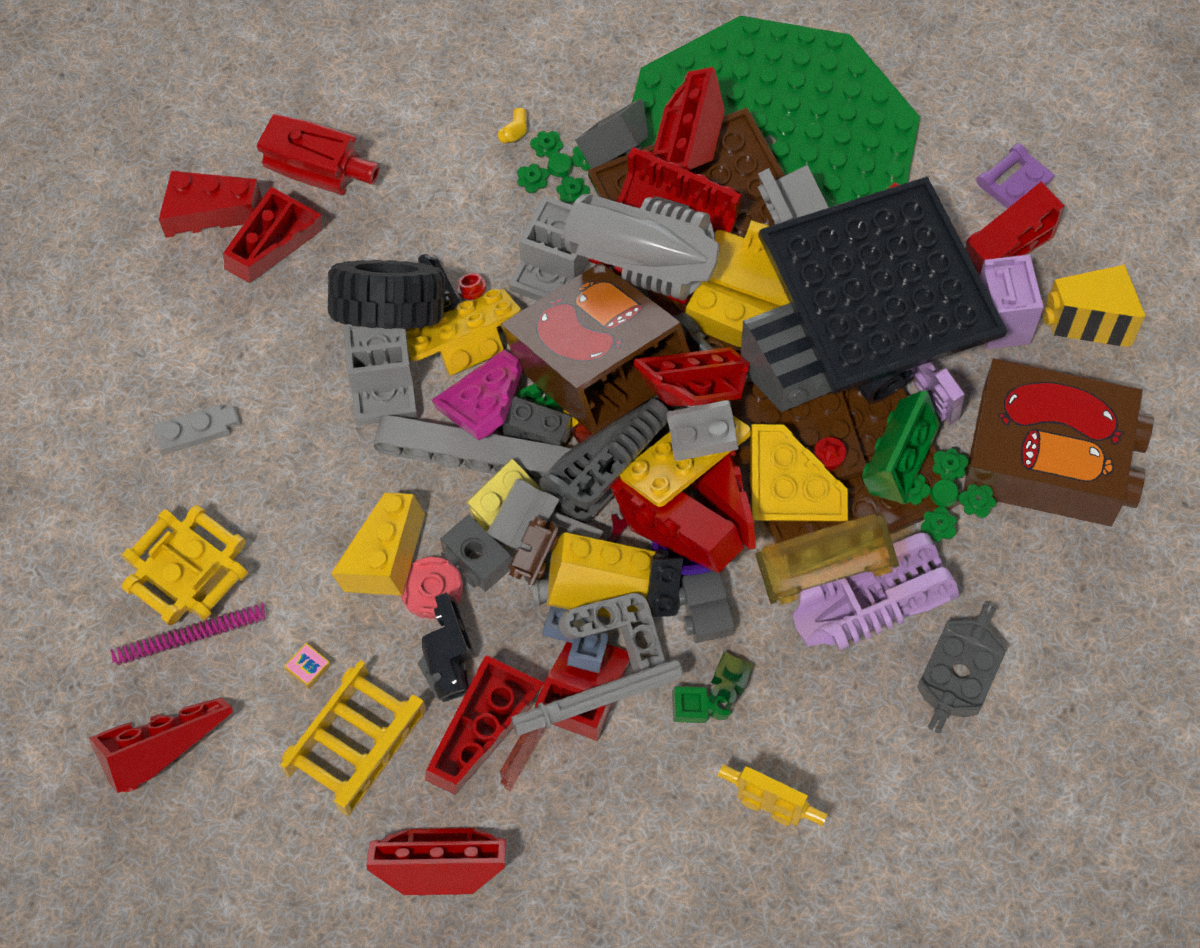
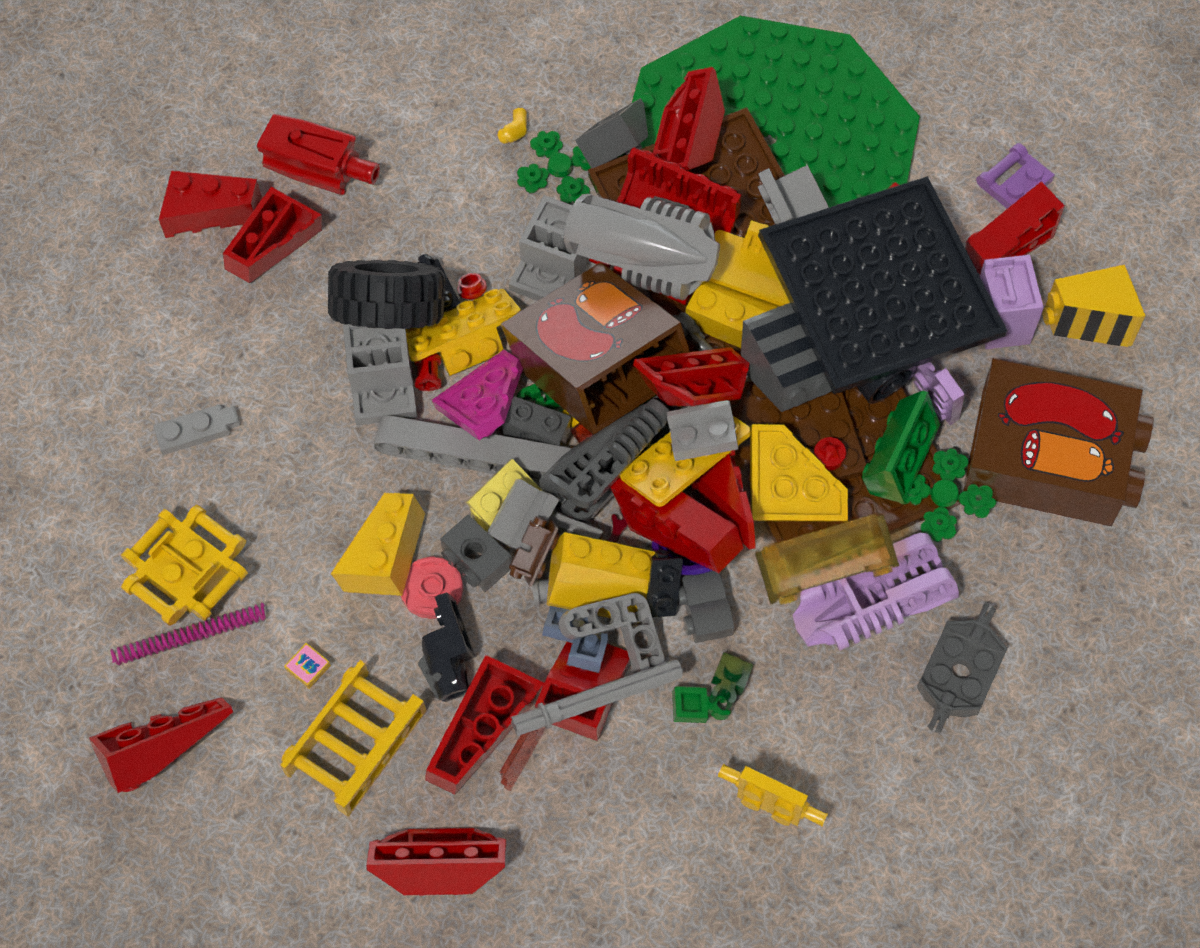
(428, 373): none -> red bush

